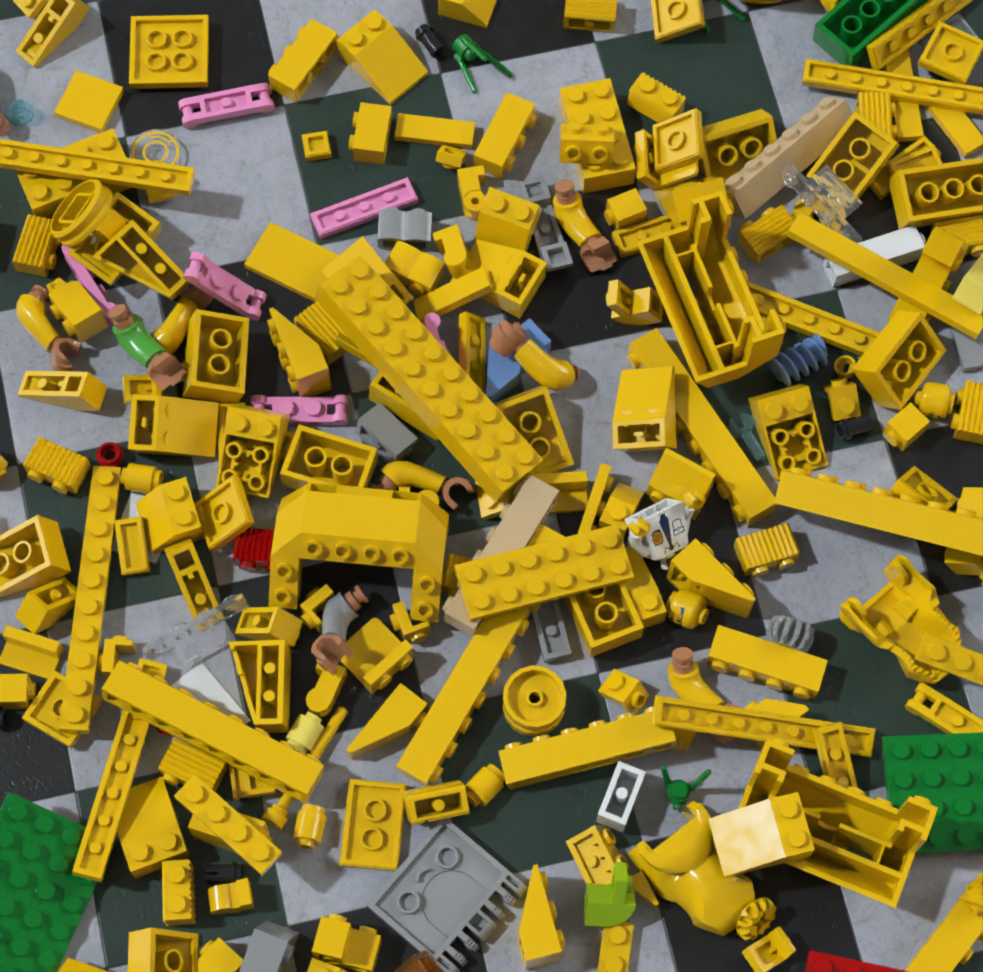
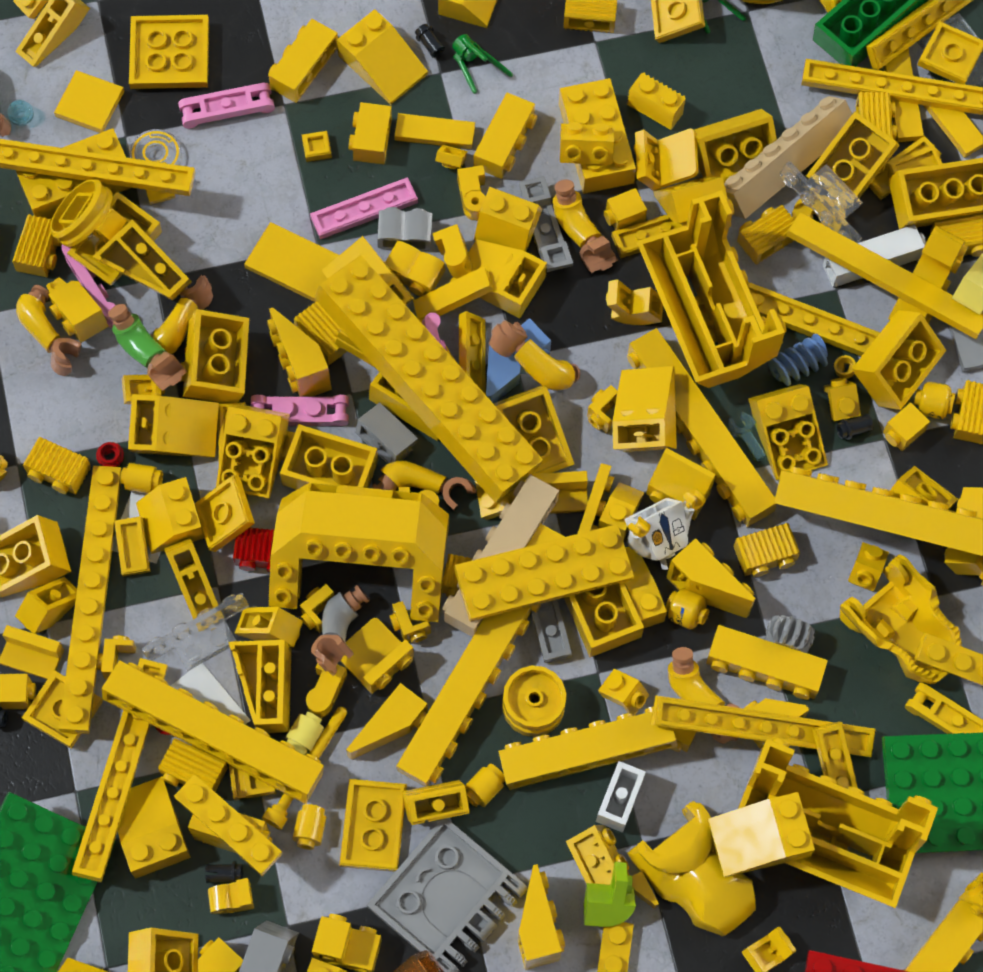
(64, 389): yellow slope -> none
(178, 892): yellow brick -> none
(224, 286): bright pink plate -> none
(602, 403): none -> yellow bracket
(678, 141): yellow tile -> none
(678, 790): green plant -> none
(755, 918): yellow gear -> none
(868, 566): none -> yellow bracket

